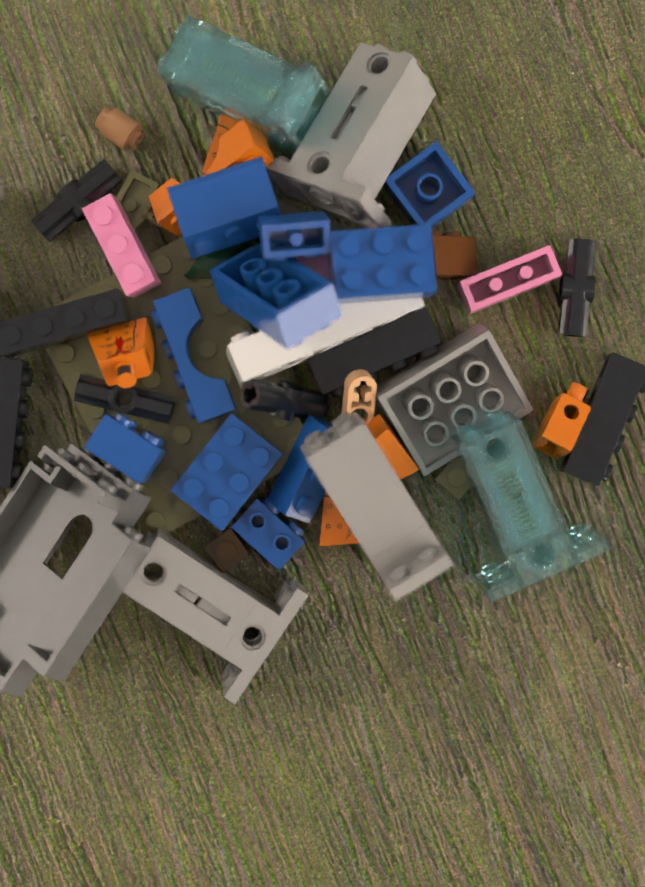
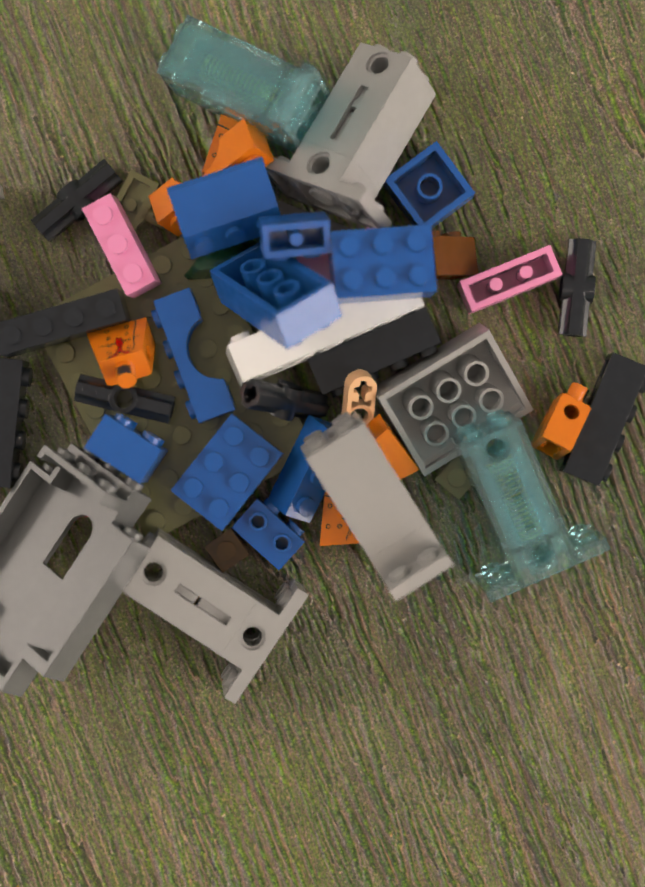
(119, 128): medium nougat brick -> none

